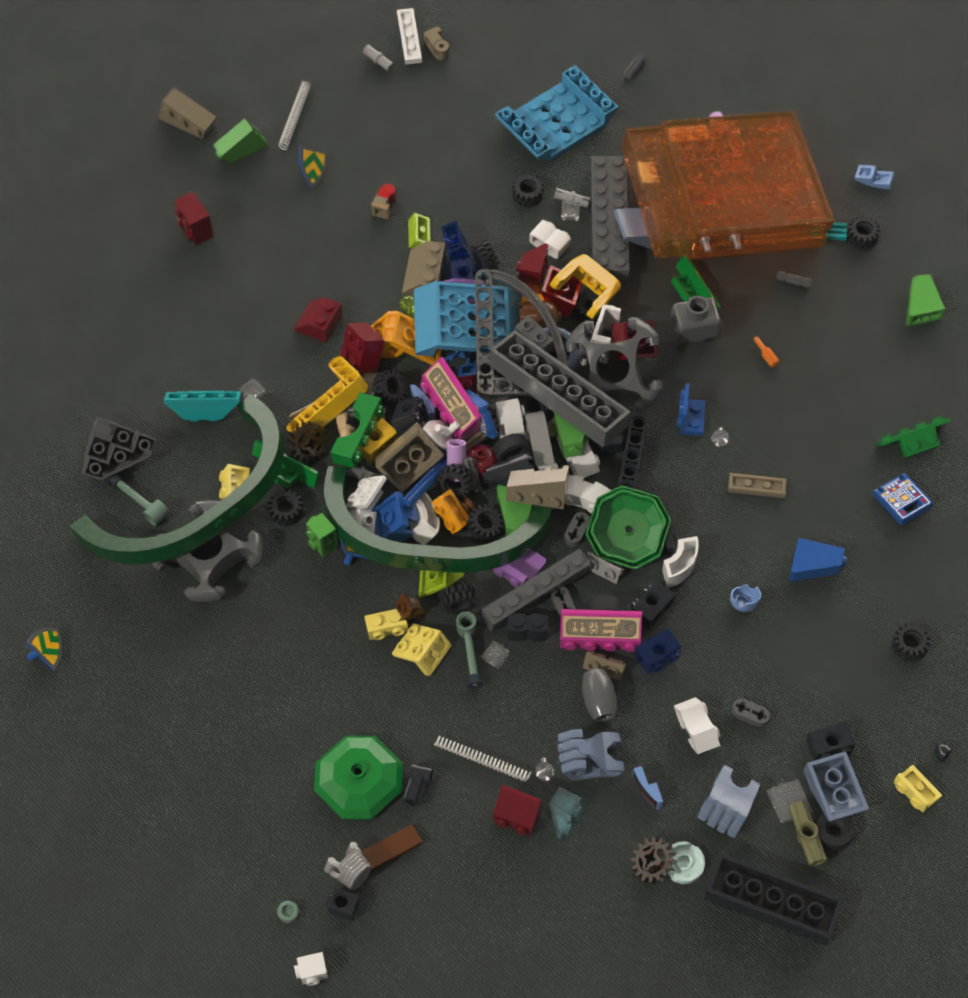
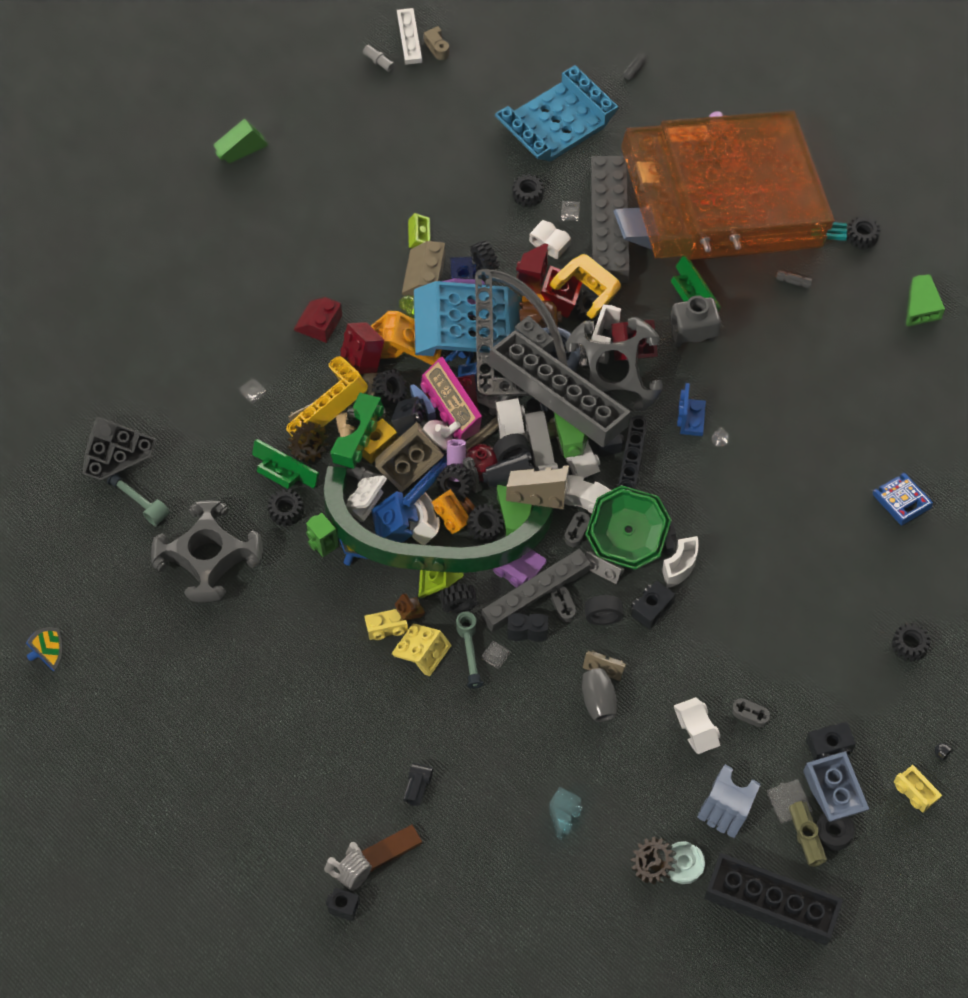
(186, 114): dark tan wedge -> none
(193, 218): dark red brick -> none
(202, 404): teal wedge -> none
(212, 521): dark green arch -> none
(232, 478): light yellow bracket -> none
(288, 912): sand green tile -> none
(294, 105): white piece -> none
(311, 969): white brick -> none
(312, 163): shield -> none
(363, 794): green rock -> none
(365, 518): white brick -> none
(381, 204): leg -> none
(455, 240): clear blue brick -> none
(482, 760): white piece -> none
(487, 425): blue container -> none
(517, 811): dark red slope -> none
(544, 770): clear piece -> none
(572, 196): light grey pin -> none
(588, 757): sand blue piece -> none
(600, 629): slope -> none
(651, 791): medium blue slope -> none
(662, 642): clear blue brick -> none
(745, 598): medium blue hair -> none
(757, 485): dark tan tile -> none
(767, 353): orange axle -> none
(816, 560): blue slope -> none
(870, 176): medium blue slope -> none
(917, 439): green bracket -> none

